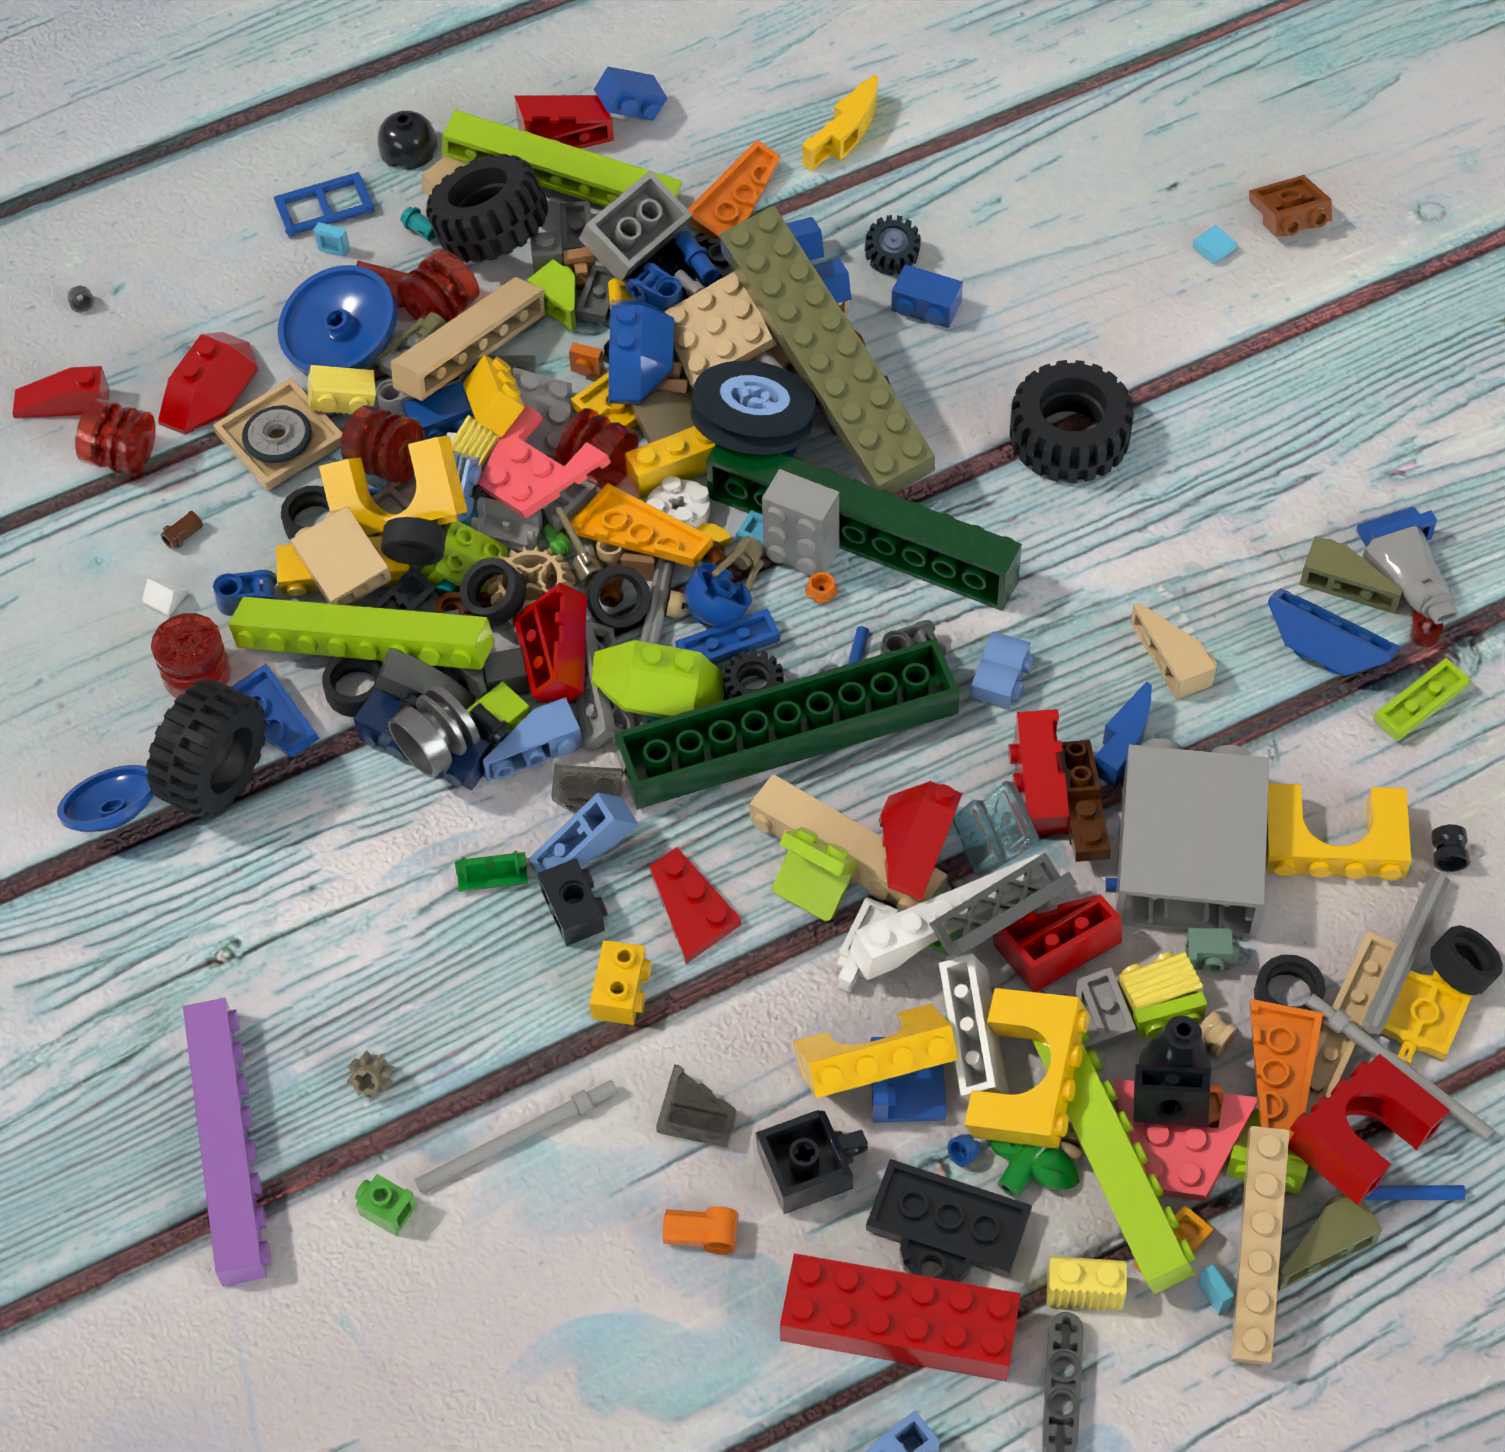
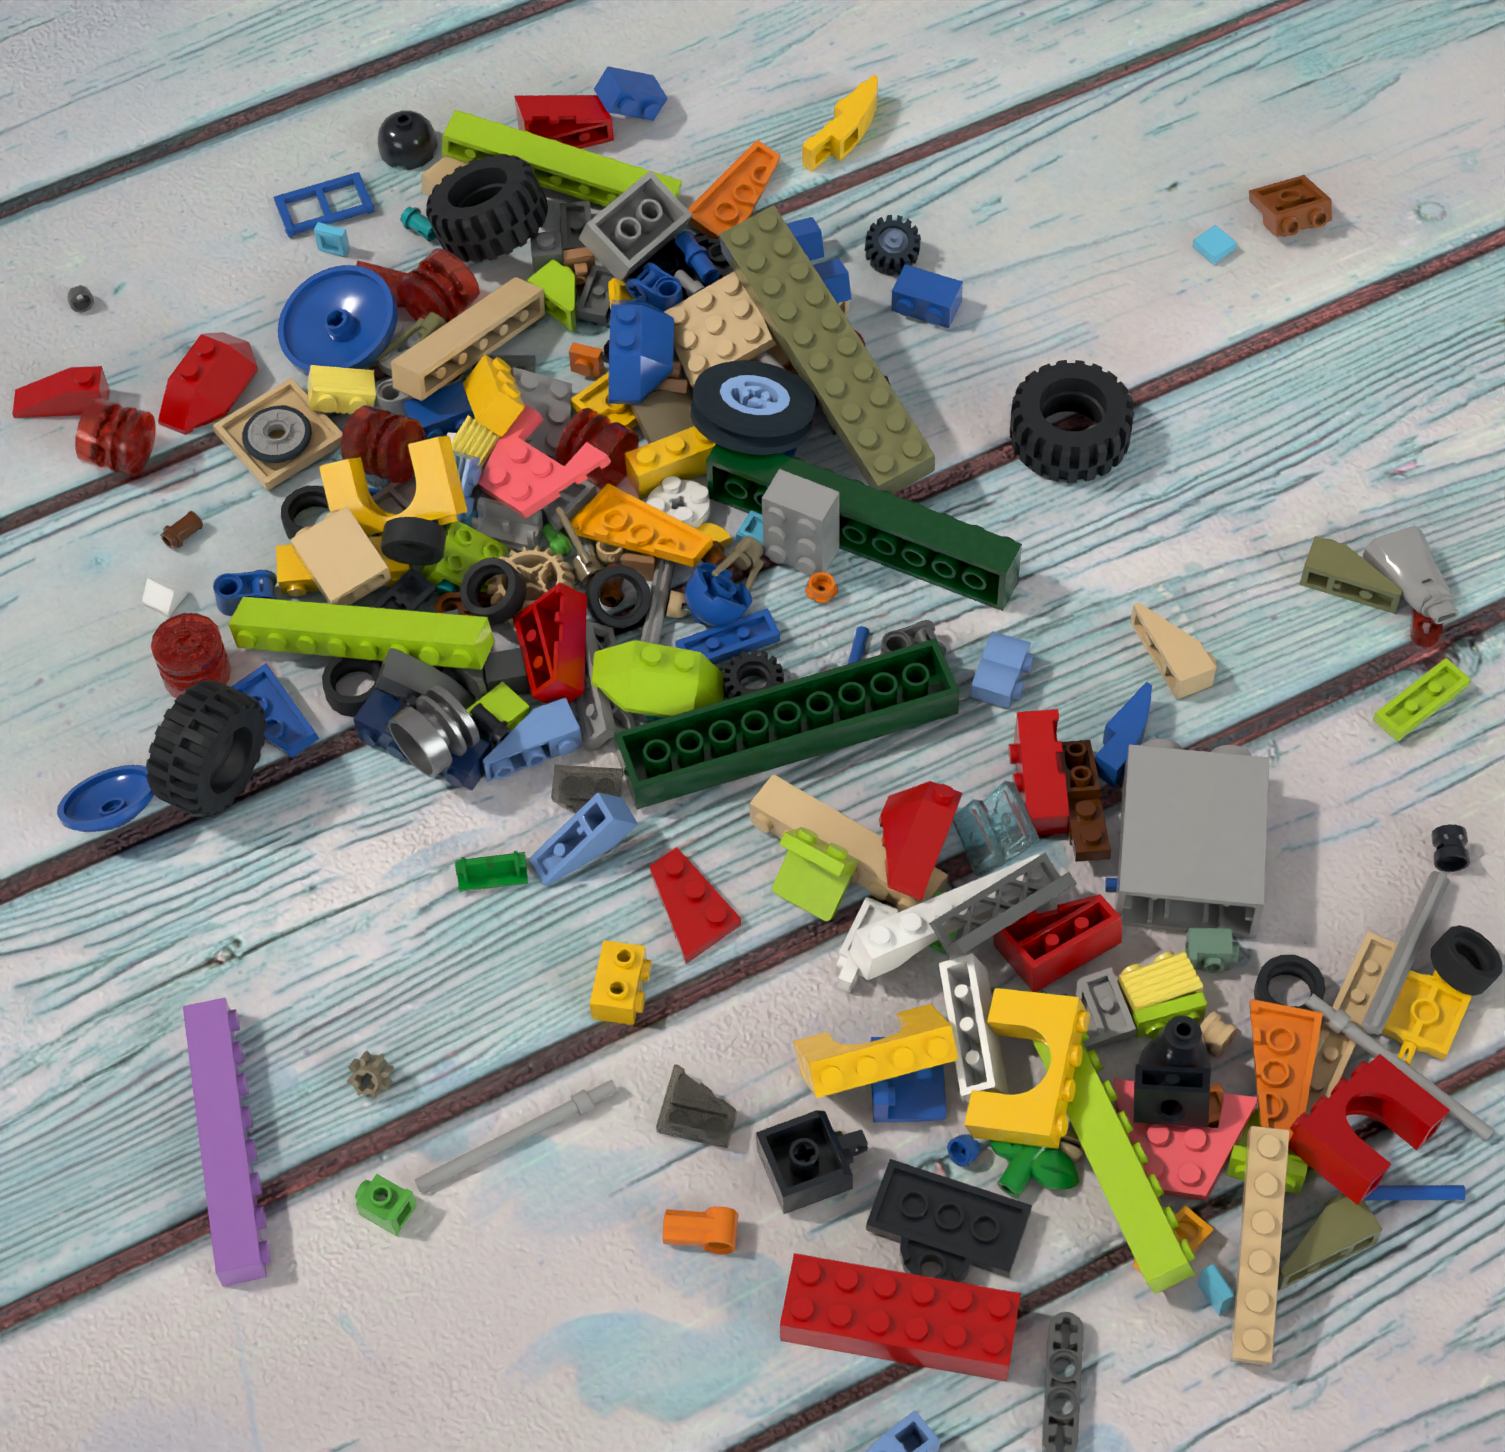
(577, 919): black brick -> none
(1086, 1283): light yellow brick -> none
(1296, 851): yellow arch -> none
(1327, 637): blue wedge -> none
(1395, 522): blue panel -> none

